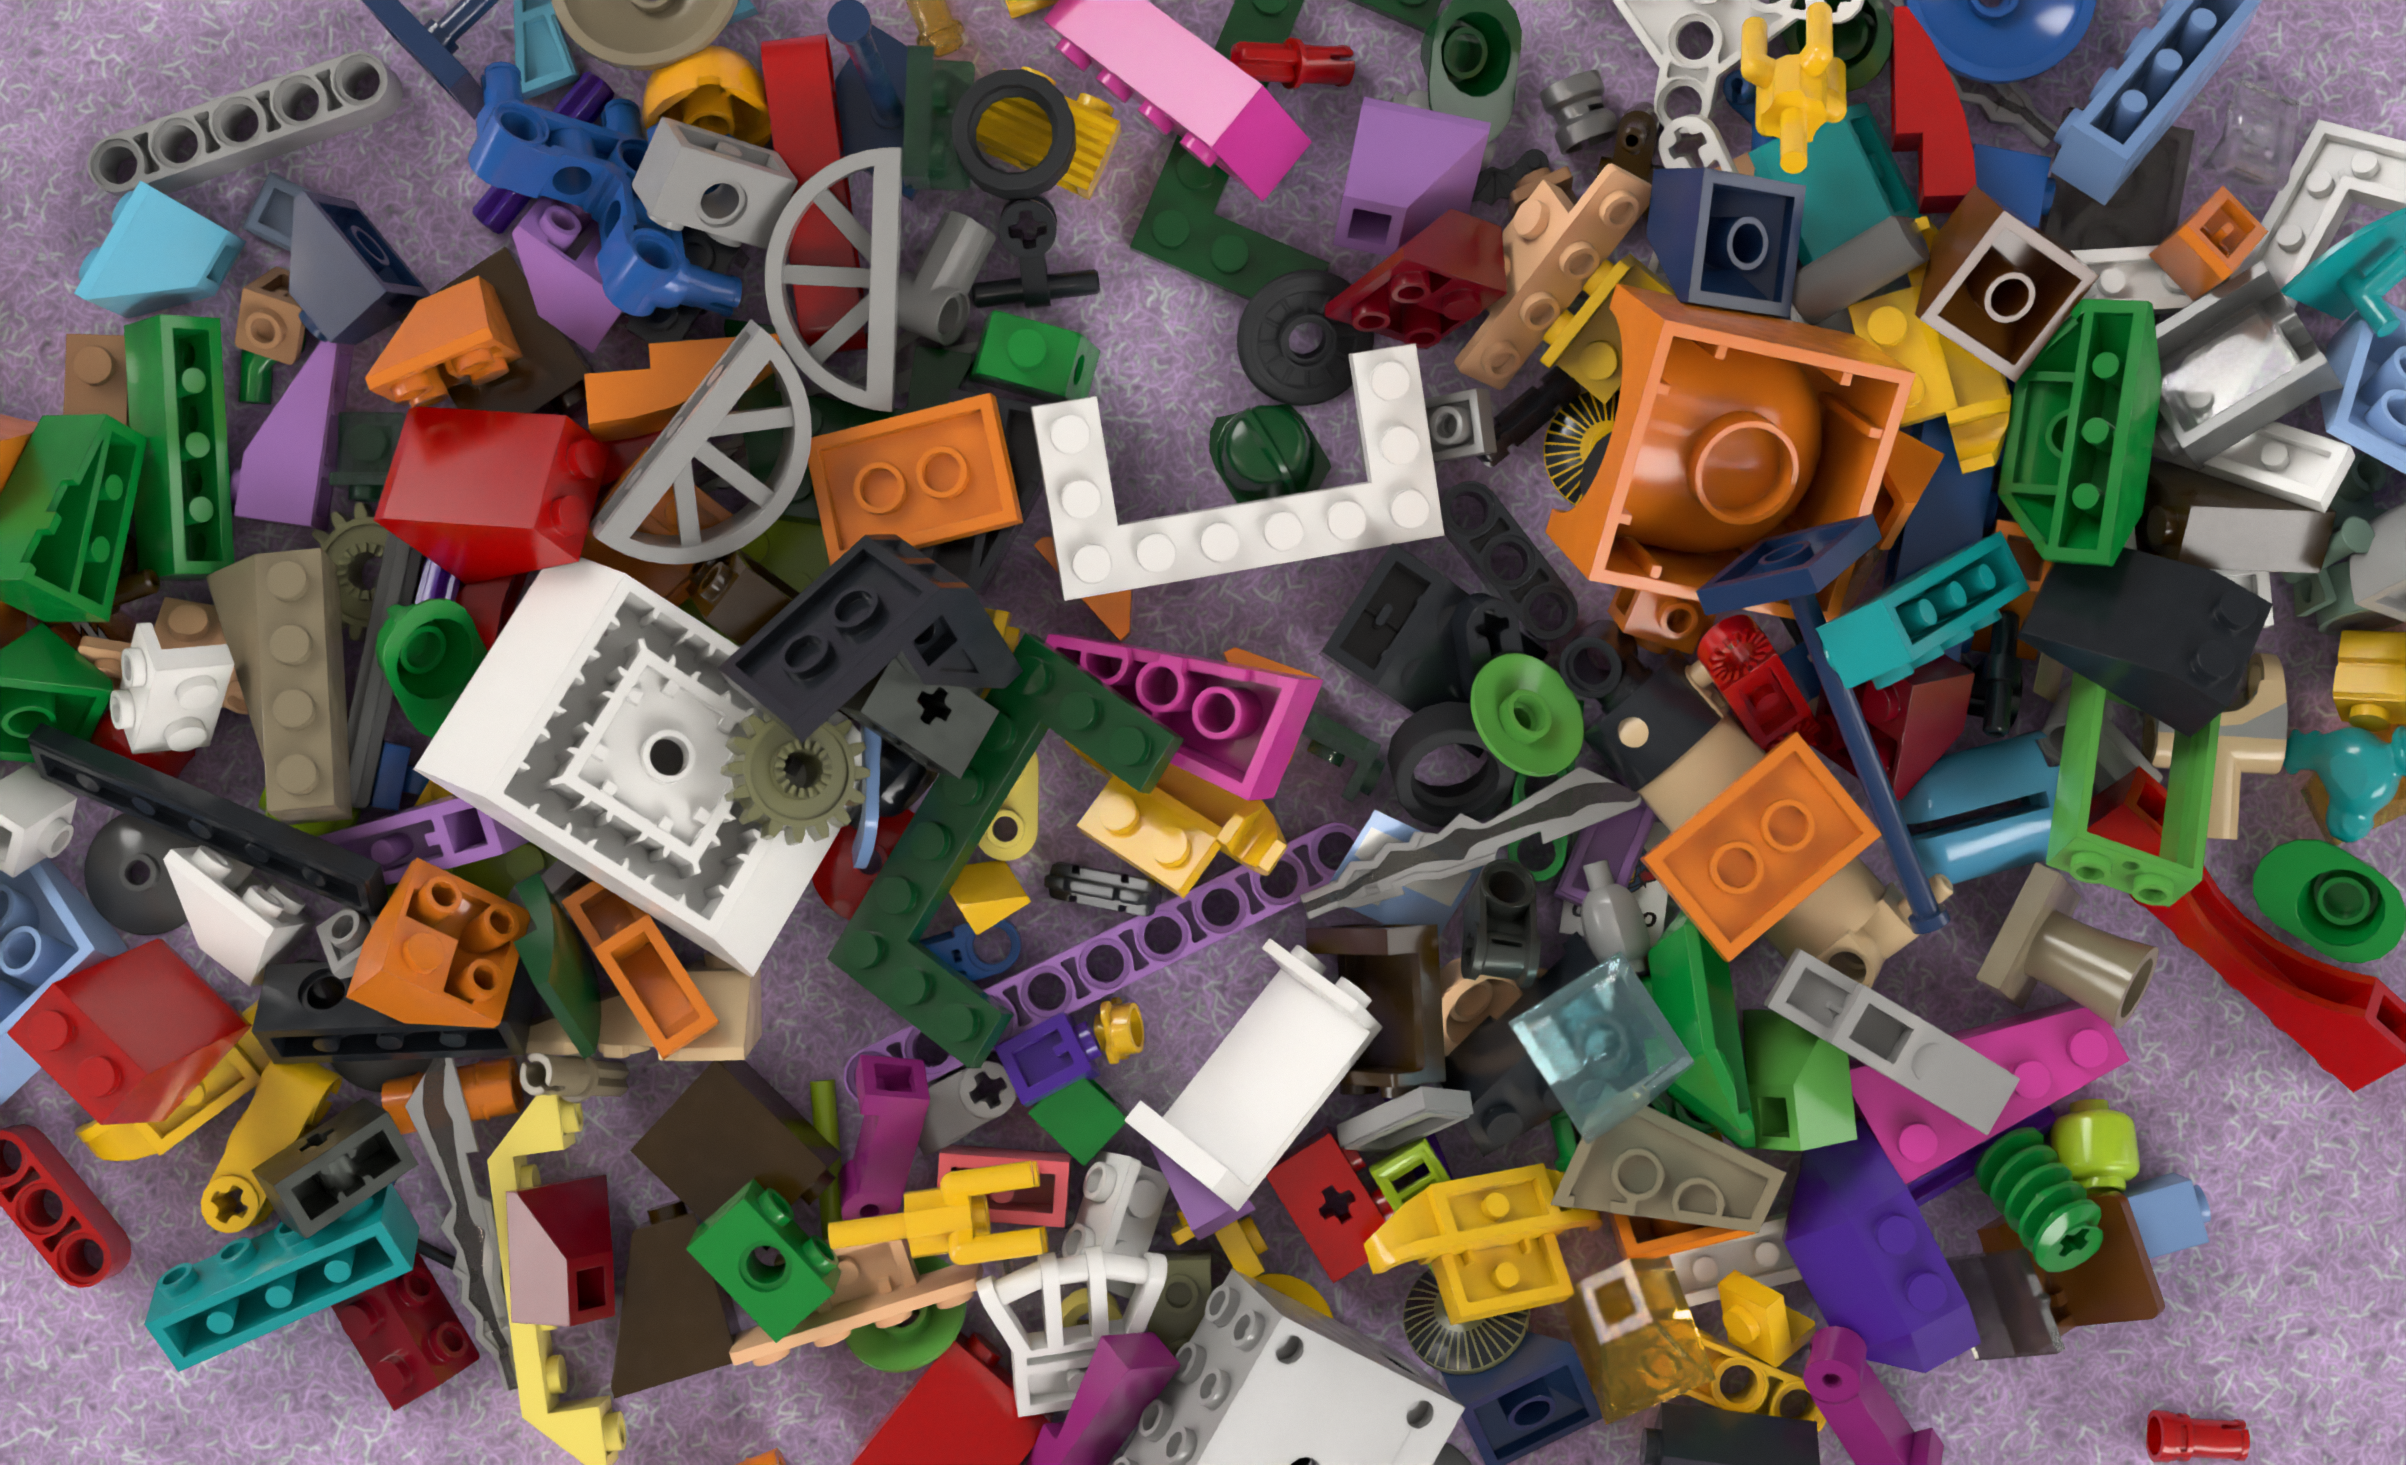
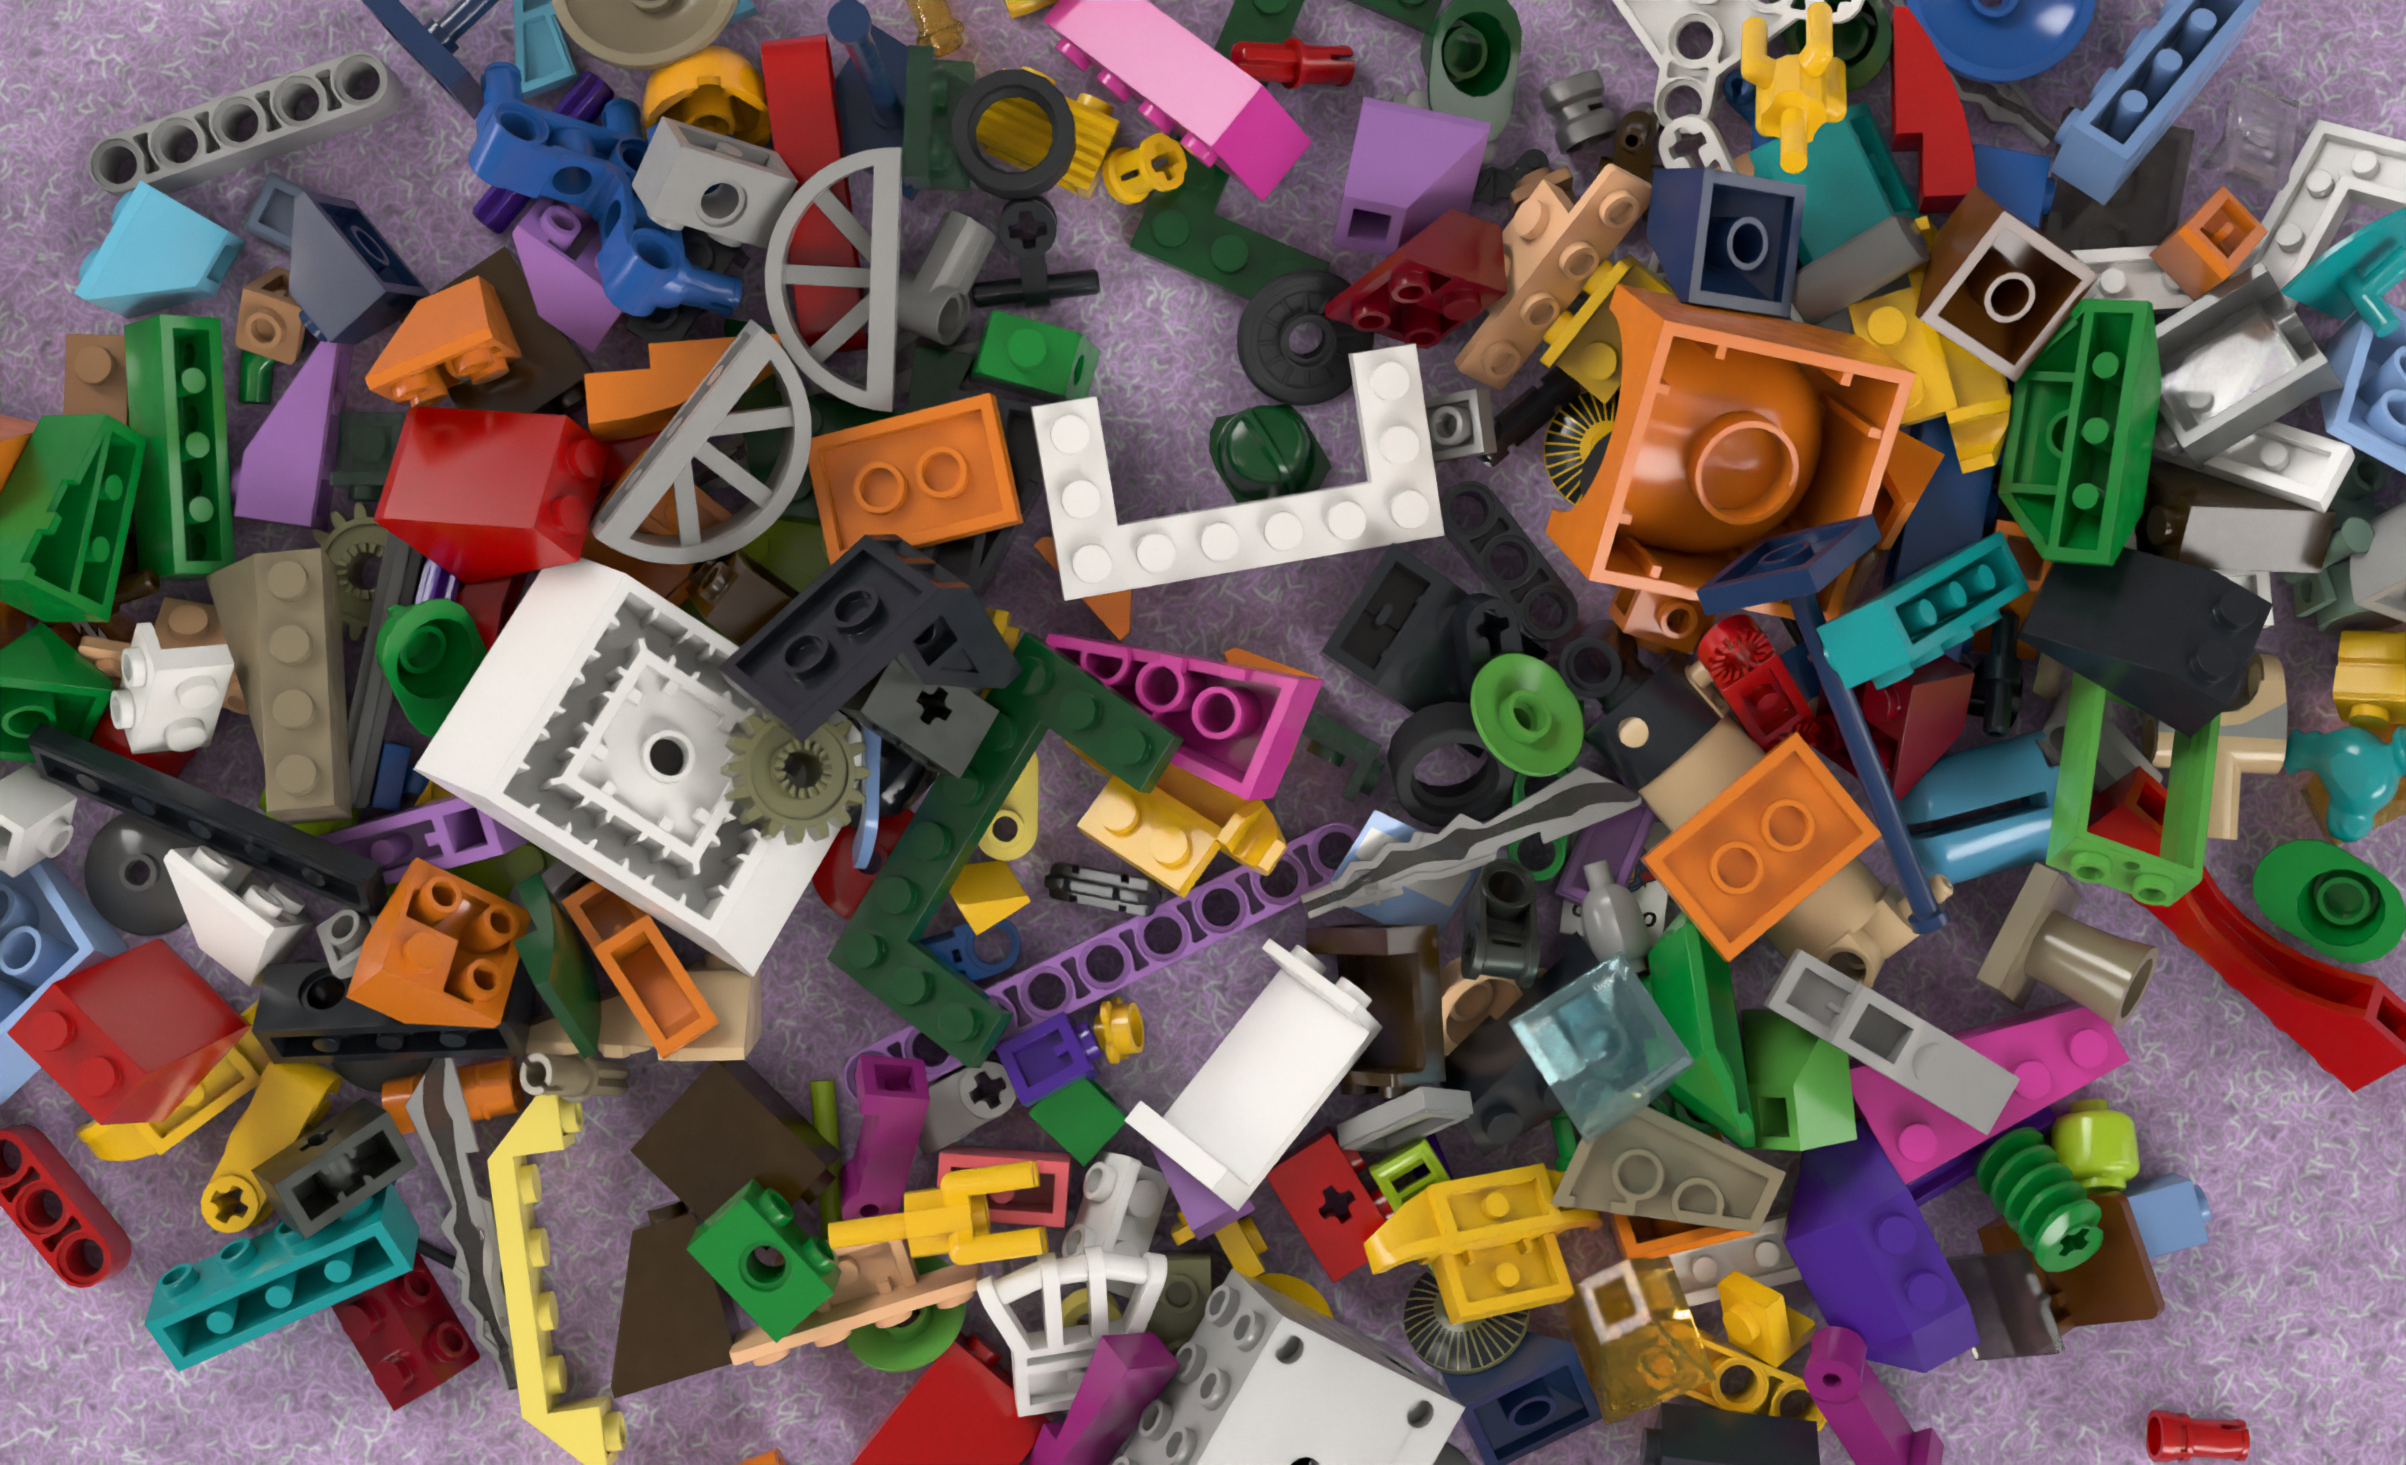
(561, 1252): dark red slope -> none
(1162, 178): none -> yellow bush

